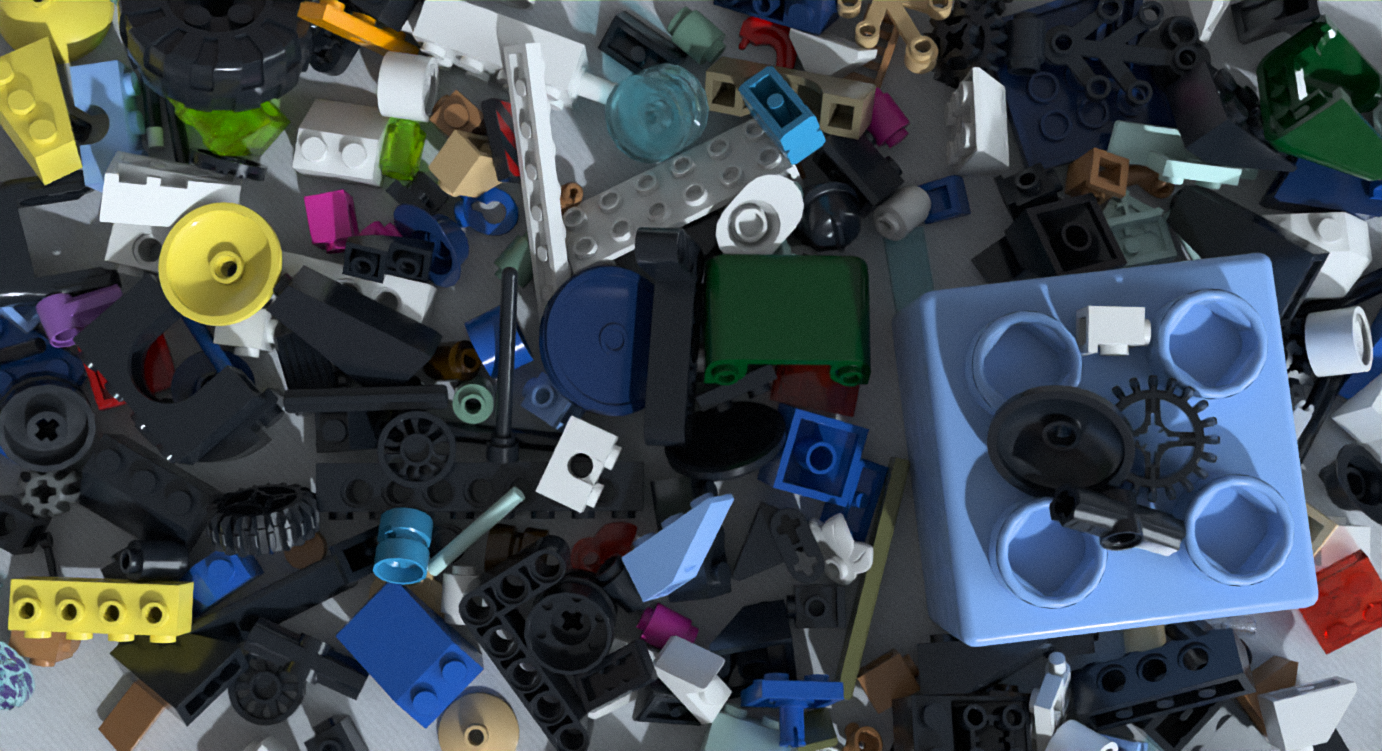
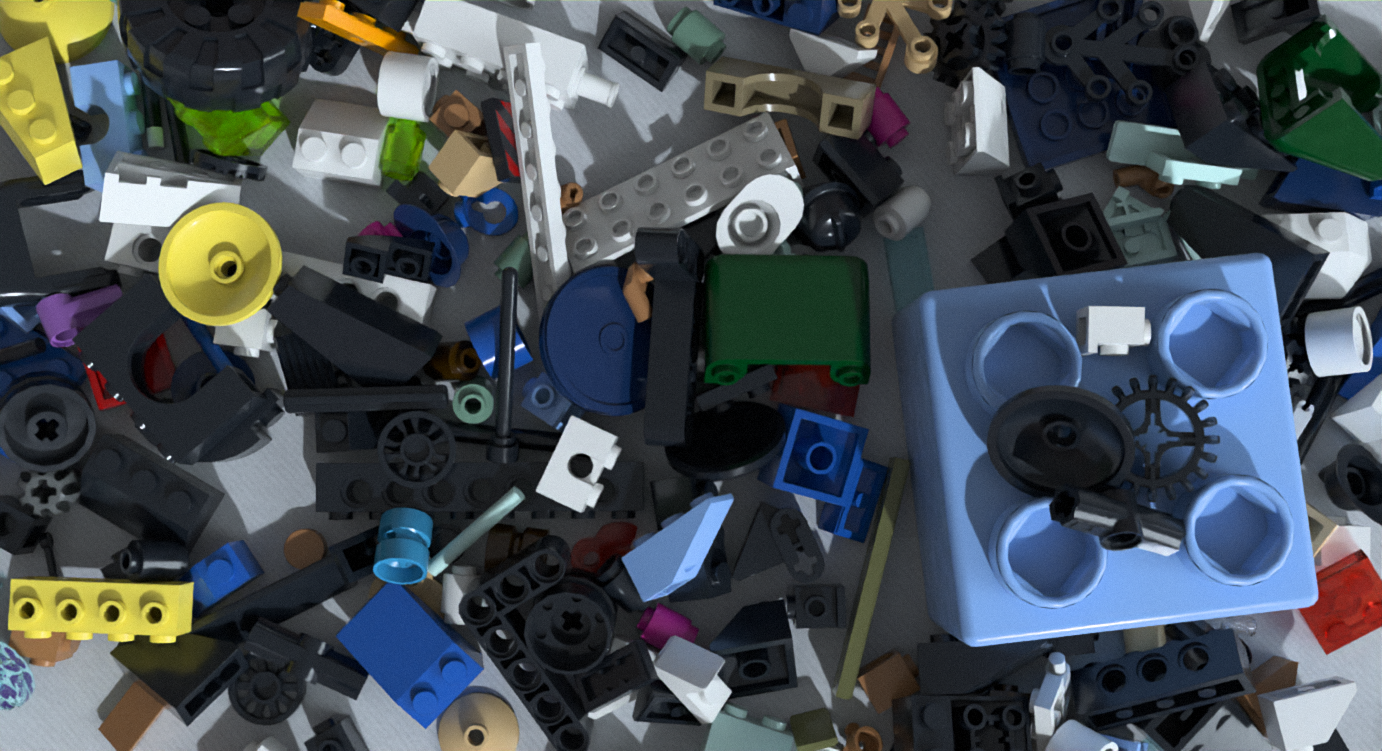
(262, 519): black gear -> none
(331, 220): dark pink brick -> none
(635, 292): none -> medium nougat arm
(656, 112): clear light blue wheel -> none
(763, 32): red piece -> none
(782, 115): dark azure brick -> none
(791, 700): blue plate -> none
(841, 555): white plate -> none
(947, 199): blue slope -> none
(1085, 178): medium nougat brick -> none

